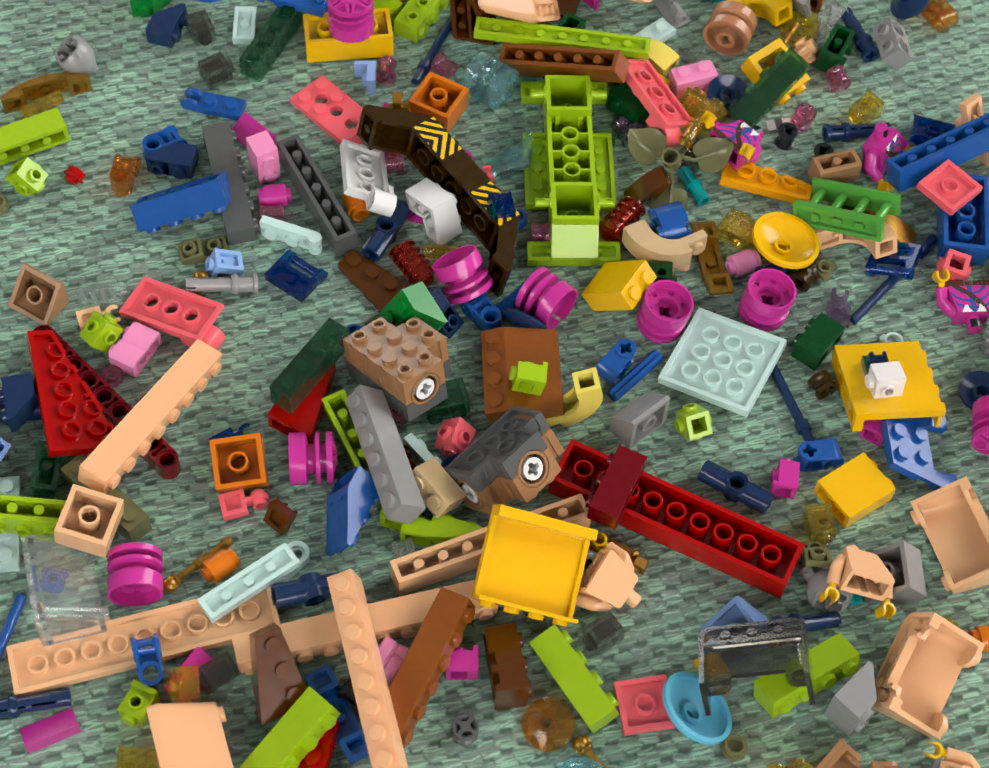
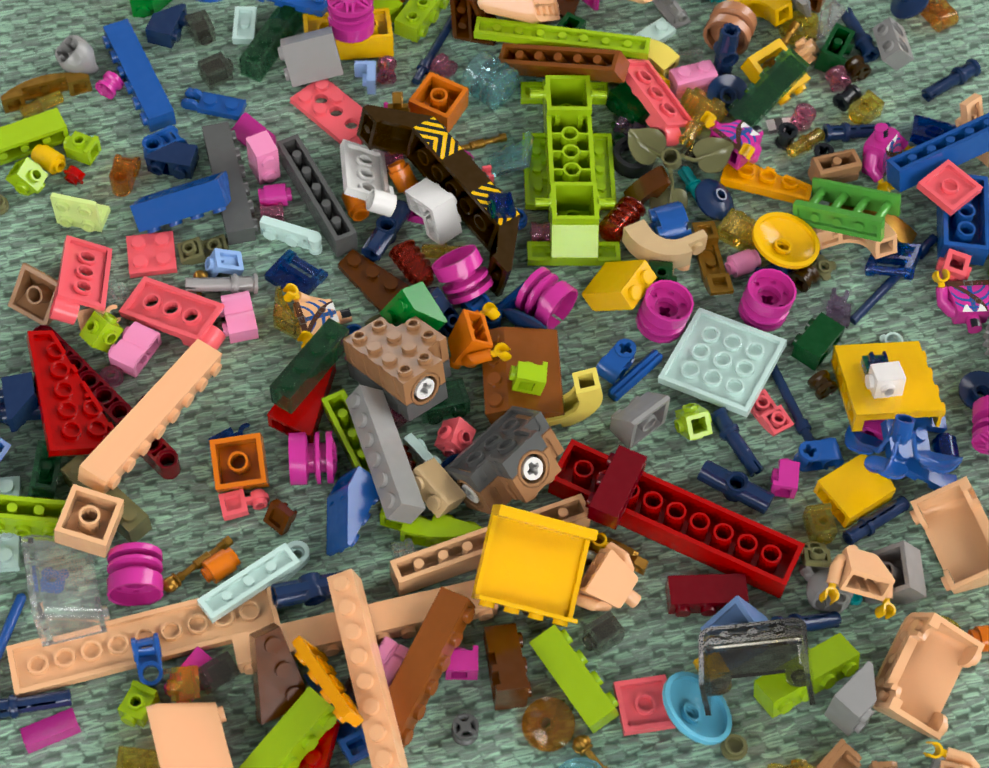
(48, 158): none -> yellow brick
(67, 293): none -> coral hinge
(79, 212): none -> yellowish green bracket
(82, 147): none -> lime brick
(109, 85): none -> dark pink wheel
(139, 75): none -> blue brick
(151, 254): none -> coral plate
(239, 317): none -> bright pink brick
(283, 316): none -> clear yellow slope
(310, 57): none -> light grey brick
(313, 312): none -> torso
(324, 675): none -> light orange wing
(402, 175): none -> orange brick
(471, 340): none -> orange torso
(480, 143): none -> pearl gold piece
(625, 168): none -> black tyre
(703, 593): none -> dark red brick
(713, 199): none -> dark blue dish
(726, 49): none -> dark blue piece
(730, 433): none -> dark blue pin
(769, 415): none -> coral slope
(805, 142): none -> clear yellow axle
(847, 97): none -> black bush
(857, 68): none -> dark brown wheel
(867, 525): none -> dark blue pin
(901, 433): none -> blue plant
(946, 444): none -> clear blue brick
(958, 76): none -> dark blue pin

